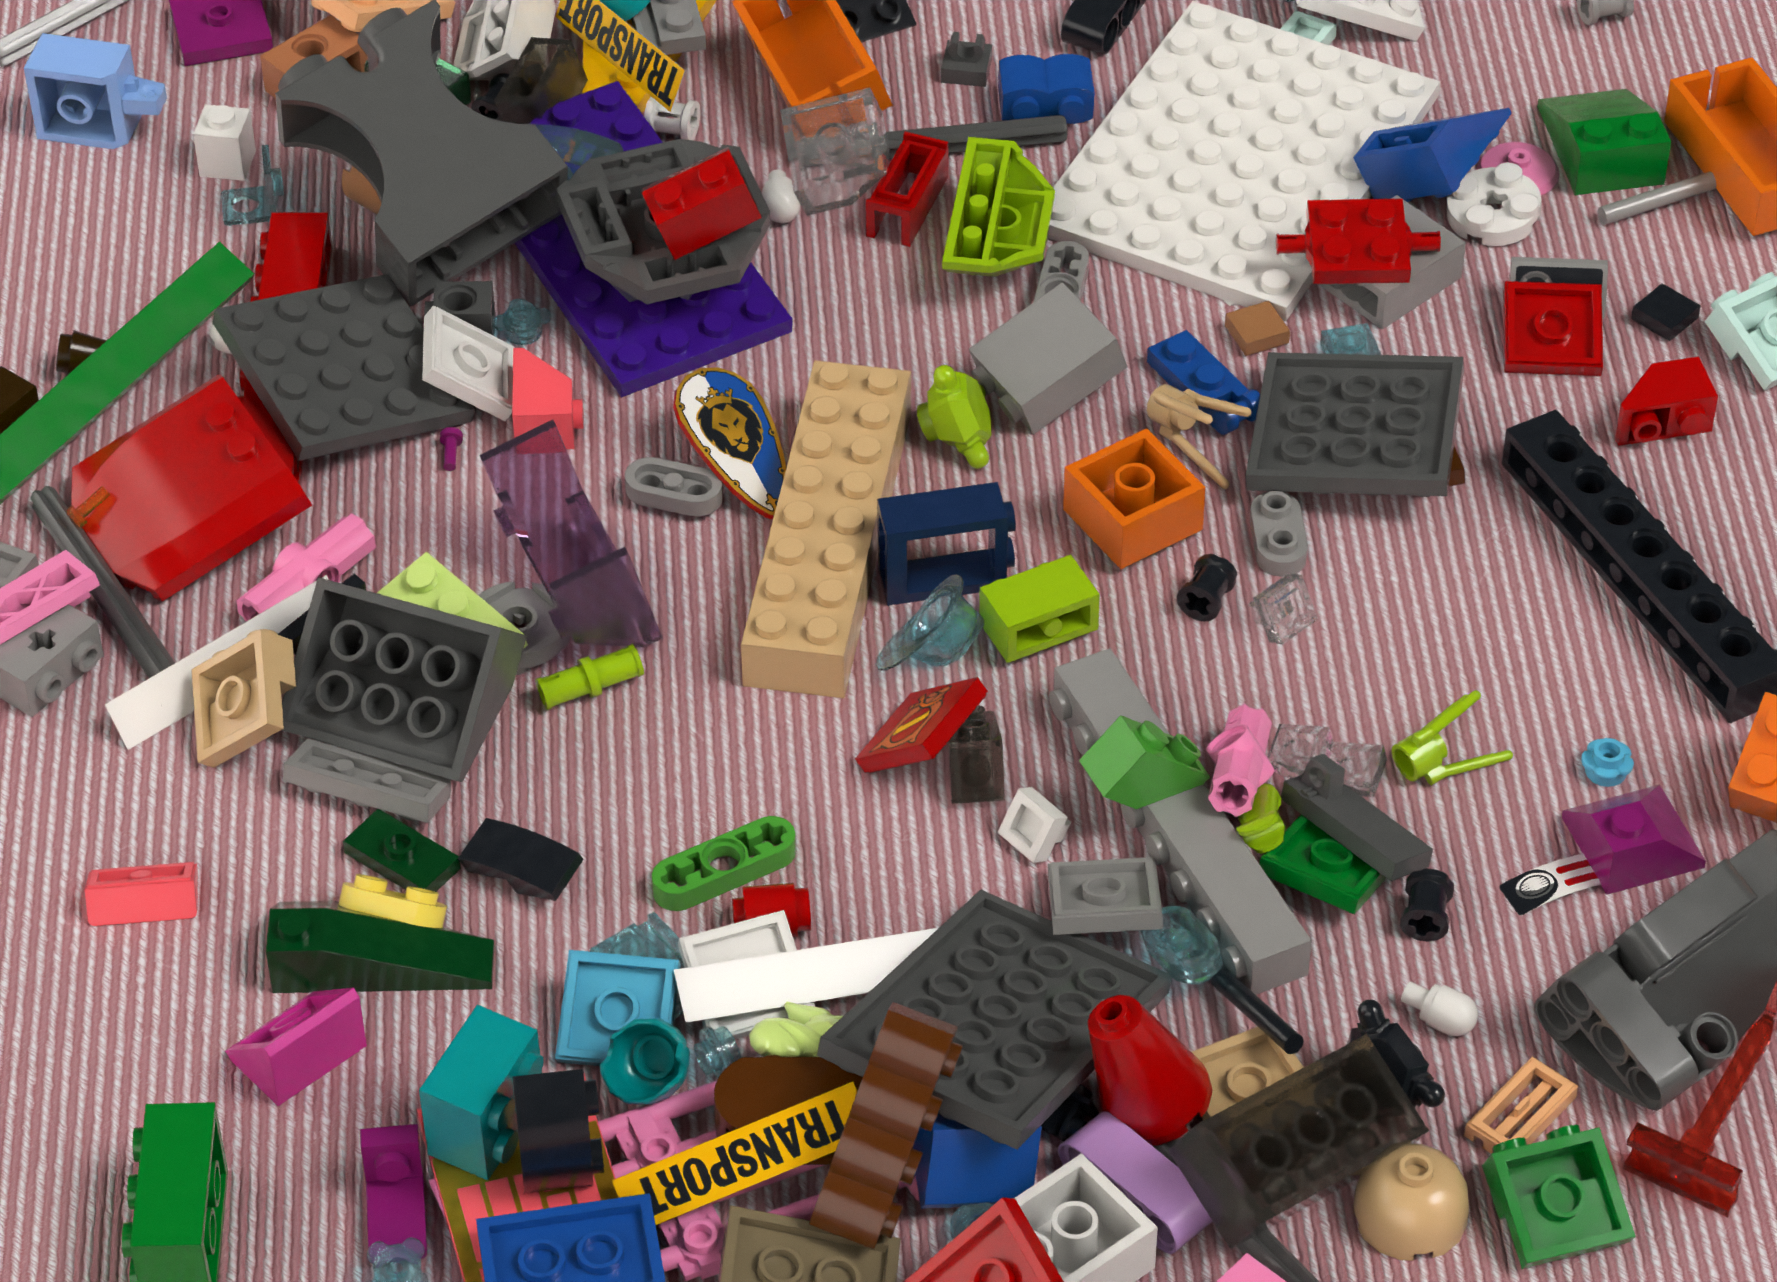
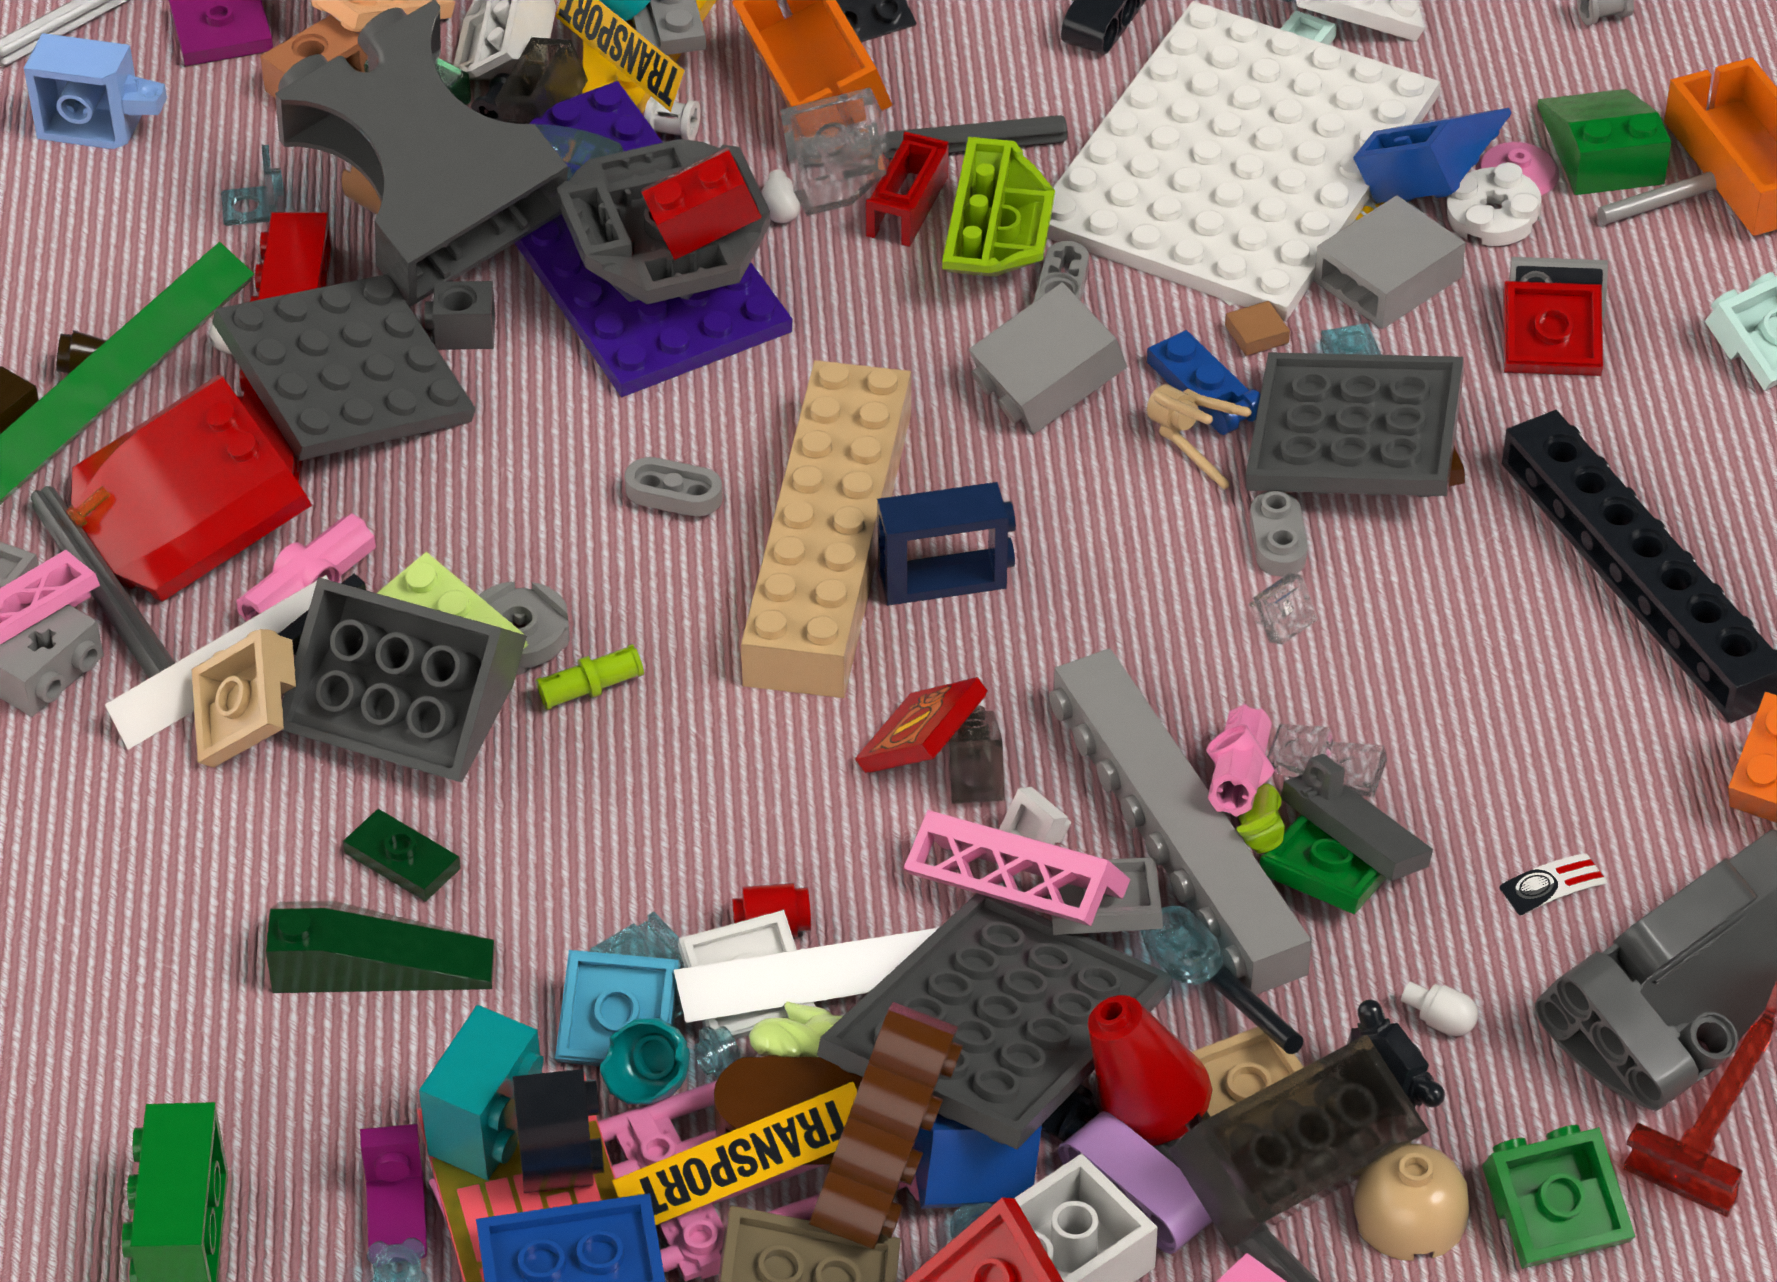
(142, 894): coral slope -> none
(224, 142): white brick -> none
(302, 1043): dark pink slope -> none
(367, 780): light grey plate -> none
(414, 907): light yellow plate -> none
(450, 438): magenta piece -> none
(468, 363): white plate -> none
(522, 322): clear light blue plate -> none
(522, 857): black slope -> none
(543, 396): coral slope -> none
(572, 554): clear purple windscreen -> none
(733, 435): shield -> none
(736, 844): bright green beam -> none
(937, 632): clear light blue piece -> none
(957, 414): lime rock -> none
(966, 61): dark grey tile -> none
(1014, 854): none -> bright pink fence
(1039, 608): lime brick -> none
(1046, 87): blue brick -> none
(1133, 498): orange brick -> none
(1142, 763): bright green slope -> none
(1203, 594): black bush -> none
(1358, 241): red plate -> none
(1425, 749): lime plant -> none
(1425, 913): black bush -> none
(1479, 1124): light nougat tile -> none
(1607, 762): medium azure plate -> none
(1633, 839): magenta slope -> none
(1665, 312): black tile -> none
(1668, 402): red slope -> none

